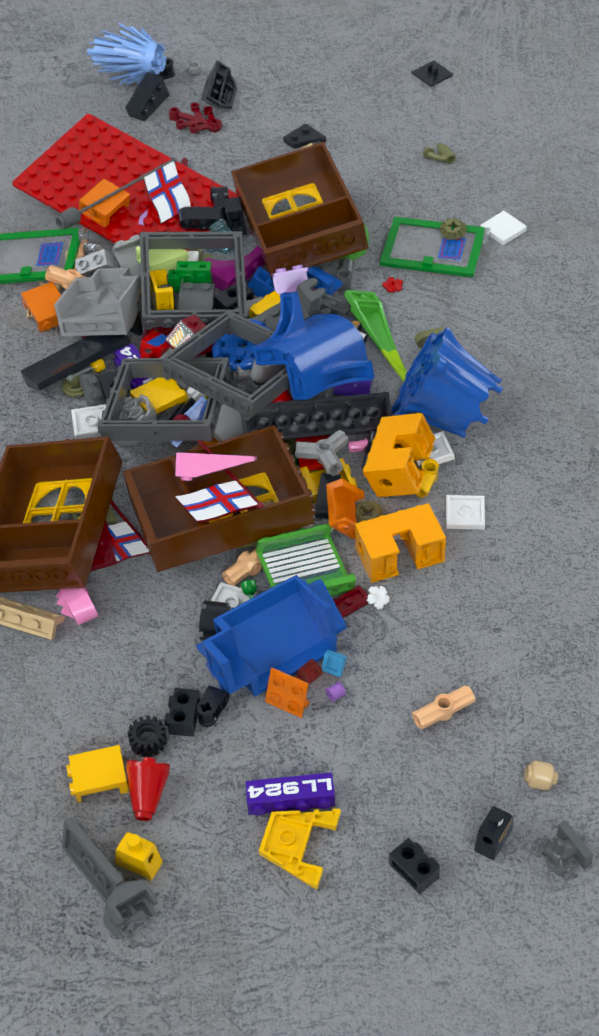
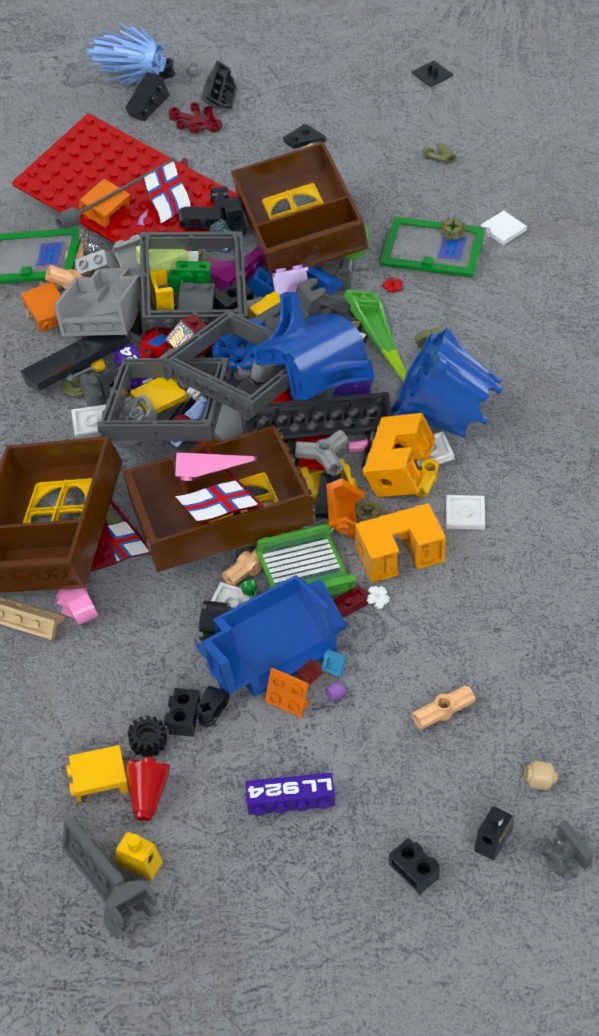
(288, 837): yellow wing -> none

